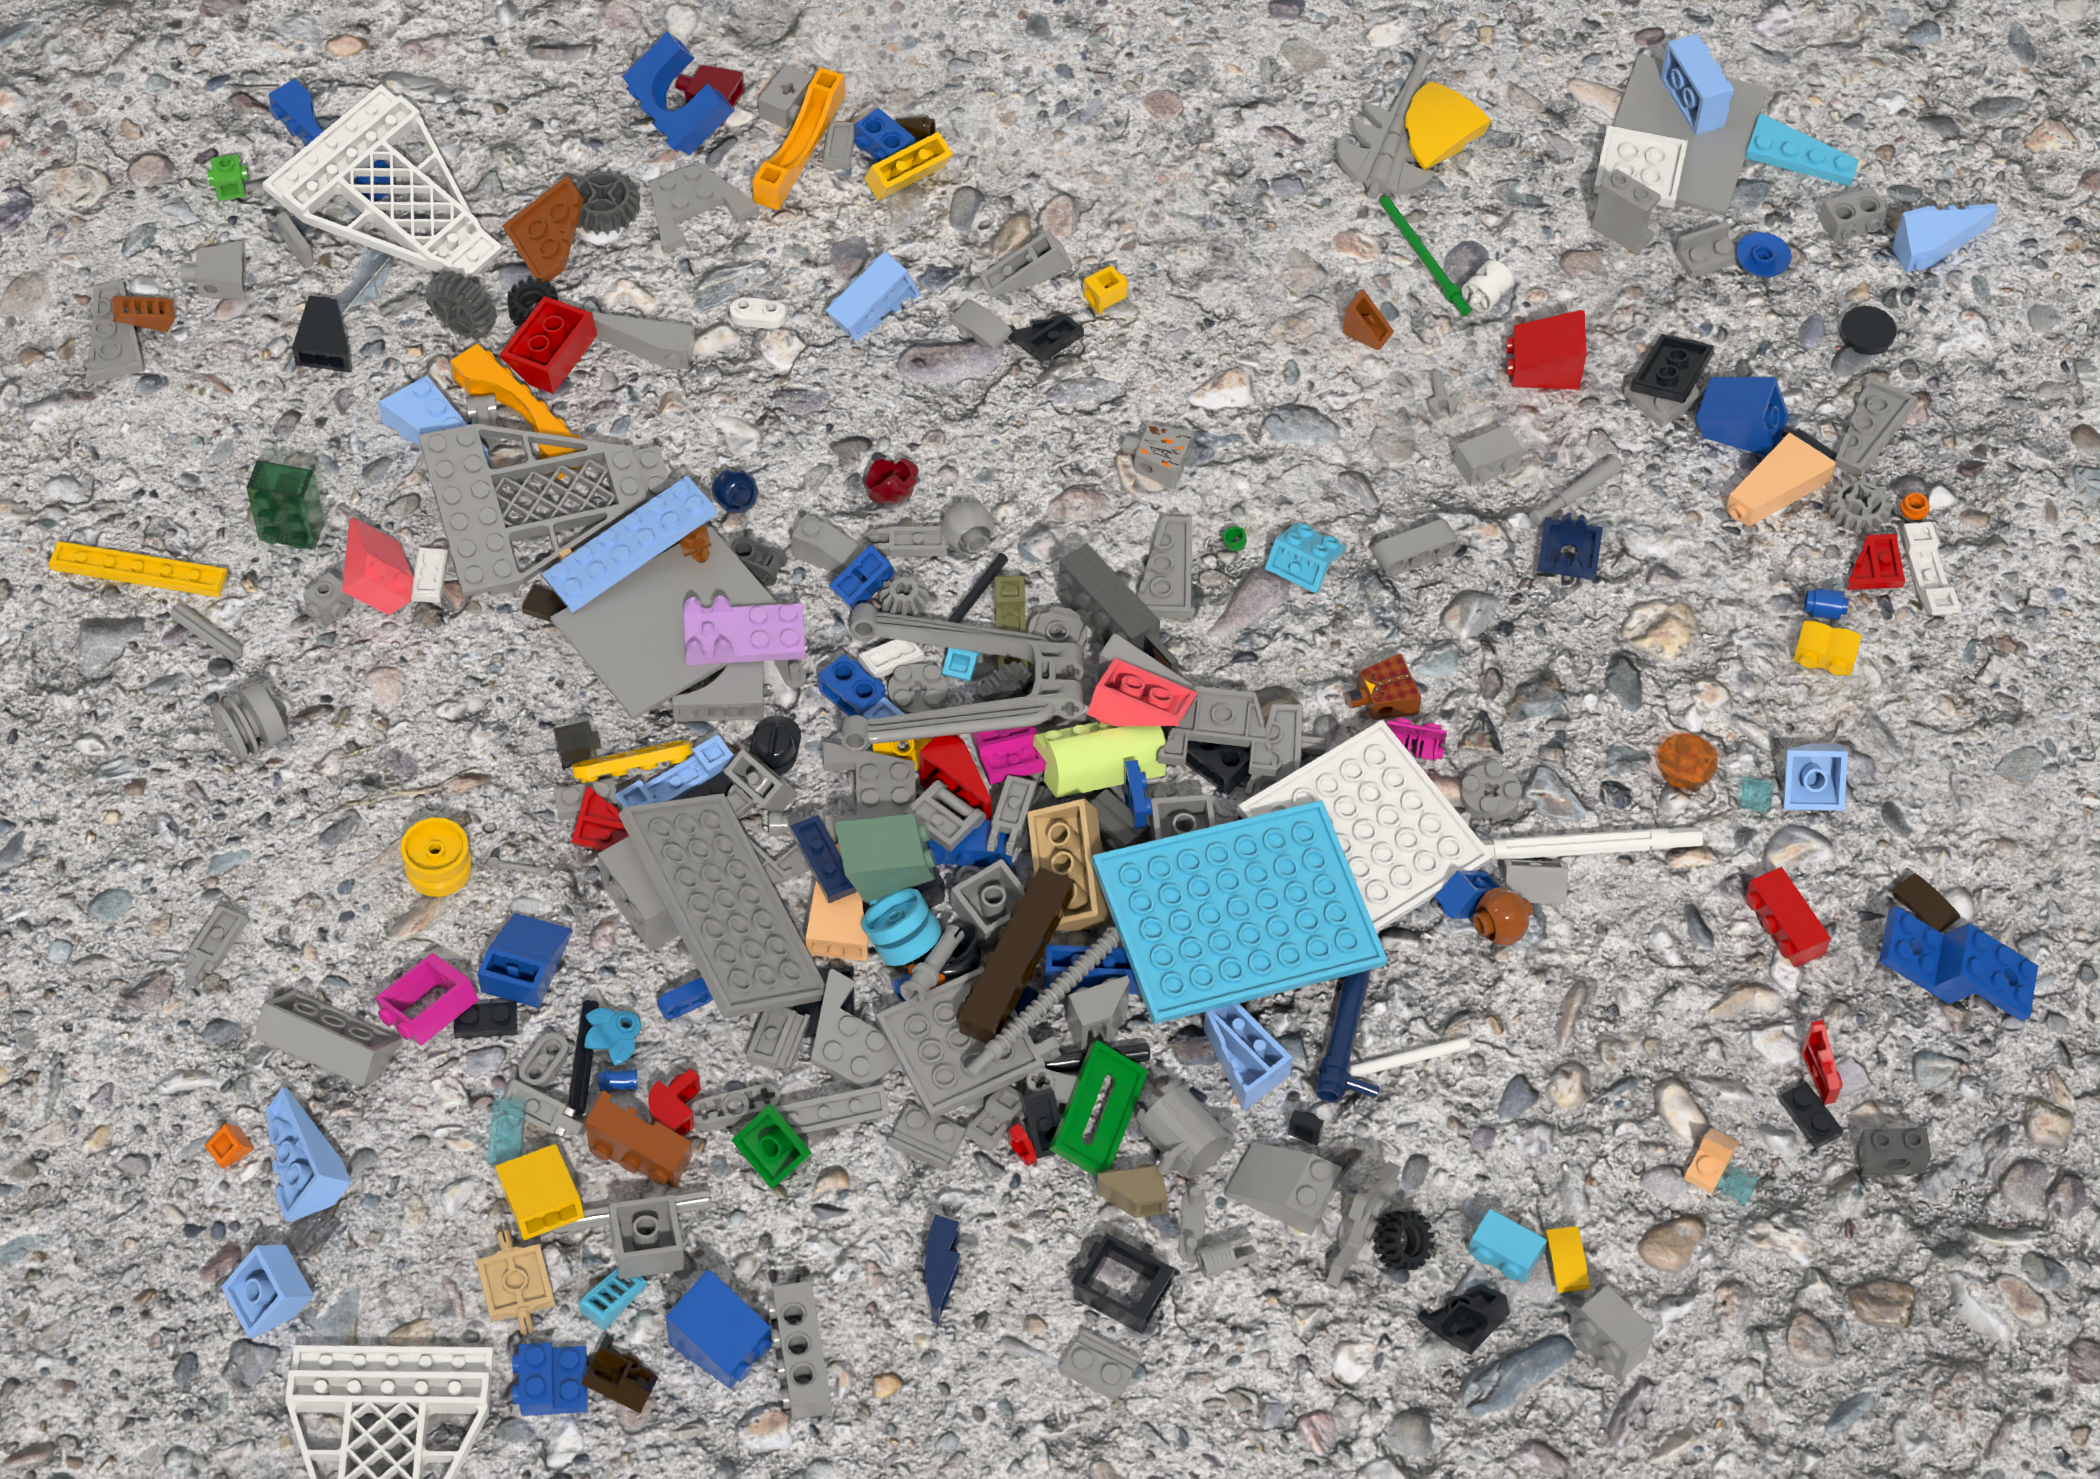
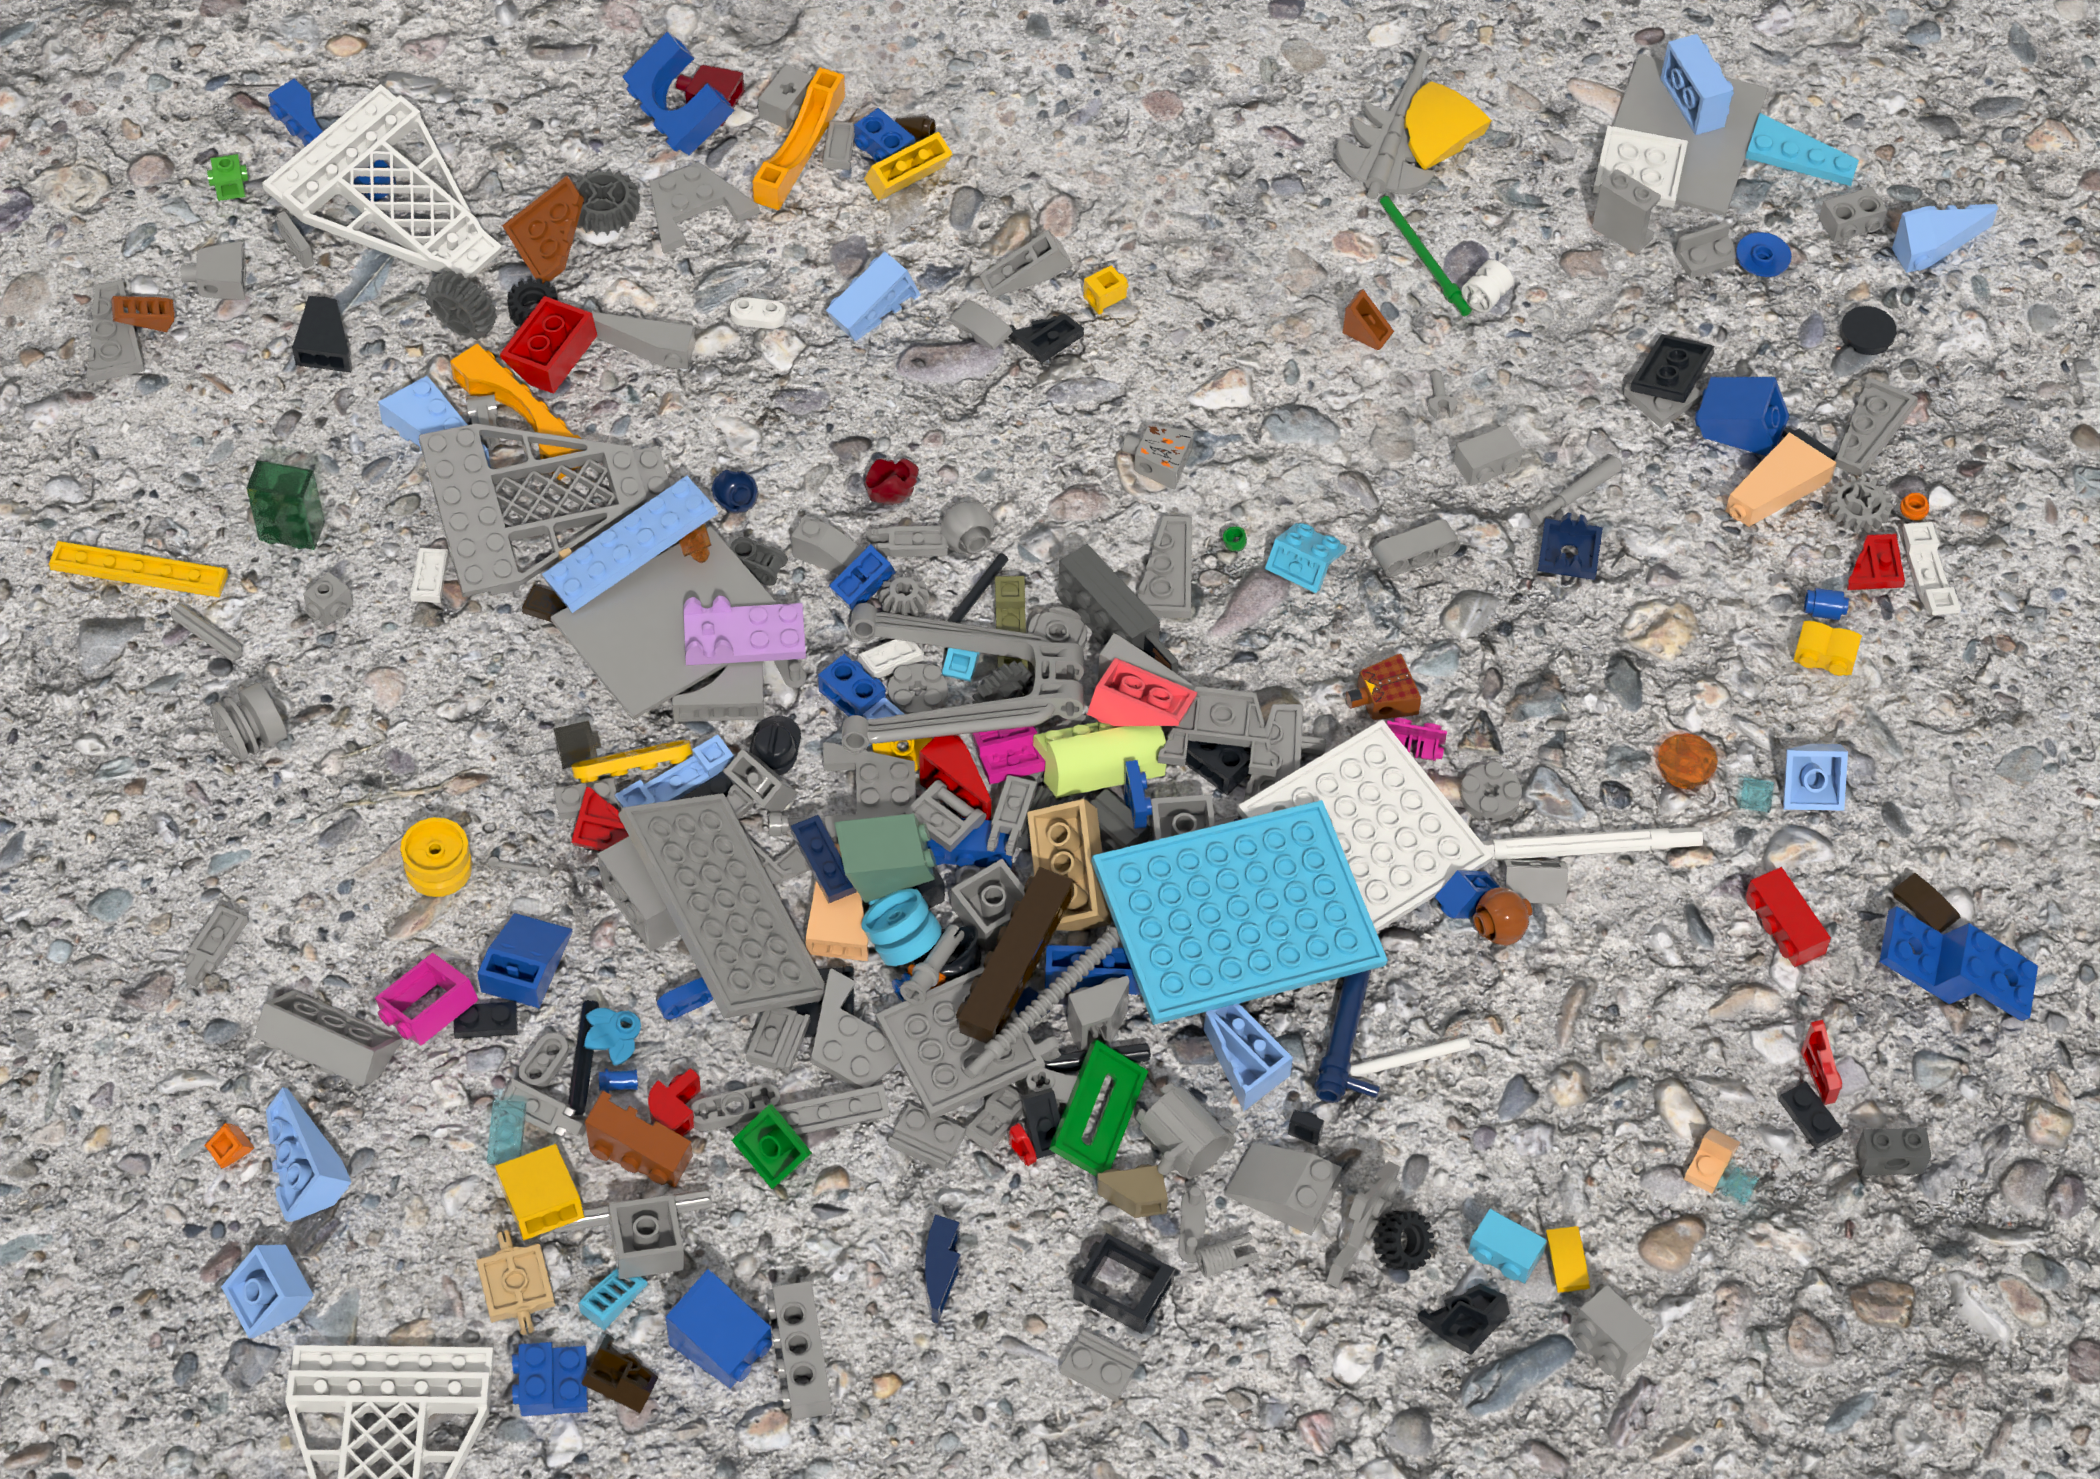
(376, 569): coral slope -> none
(1548, 352): red slope -> none

